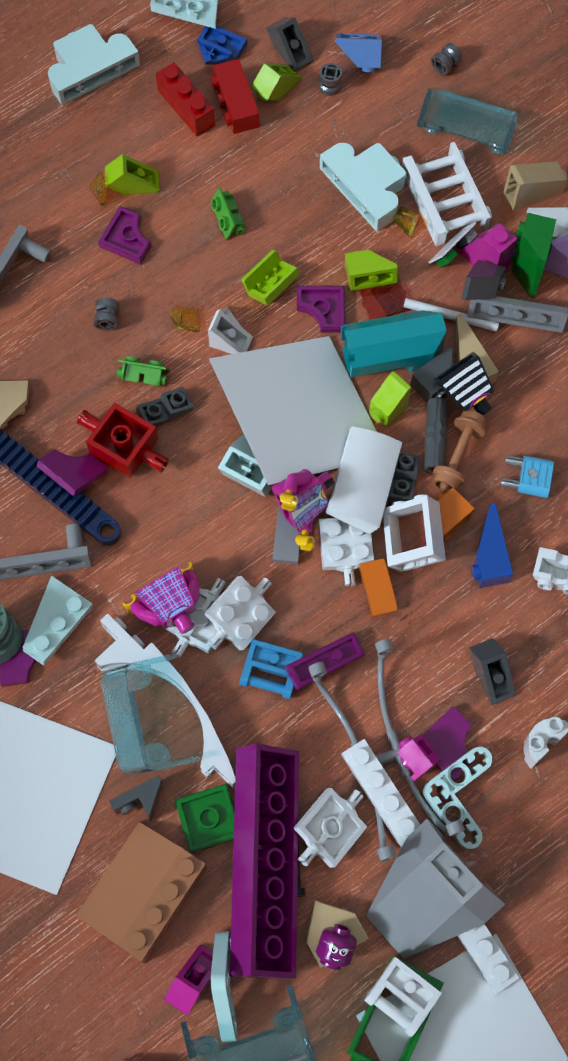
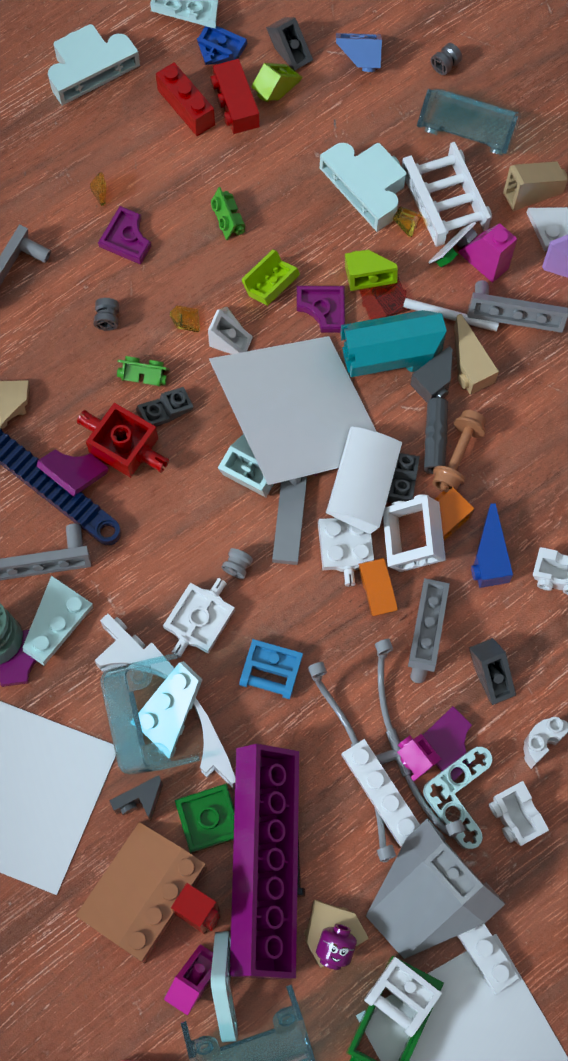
(131, 176): lime slope -> none
(167, 709): none -> light aqua wing
(168, 600): dark pink torso -> none
(196, 909): none -> red brick
(237, 563): none -> light grey wheel
(240, 613): white plate -> none
(301, 500): torso -> none
(330, 79): flat silver wheel -> none
(330, 827): white plate -> none
(333, 655): magenta tile -> none
(390, 400): lime slope -> none
(428, 629): none -> light grey piece
(467, 384): black torso -> none
(484, 281): dark grey slope -> none
(518, 814): none -> white cylinder
(532, 250): green slope -> none
(534, 475): medium azure piece -> none

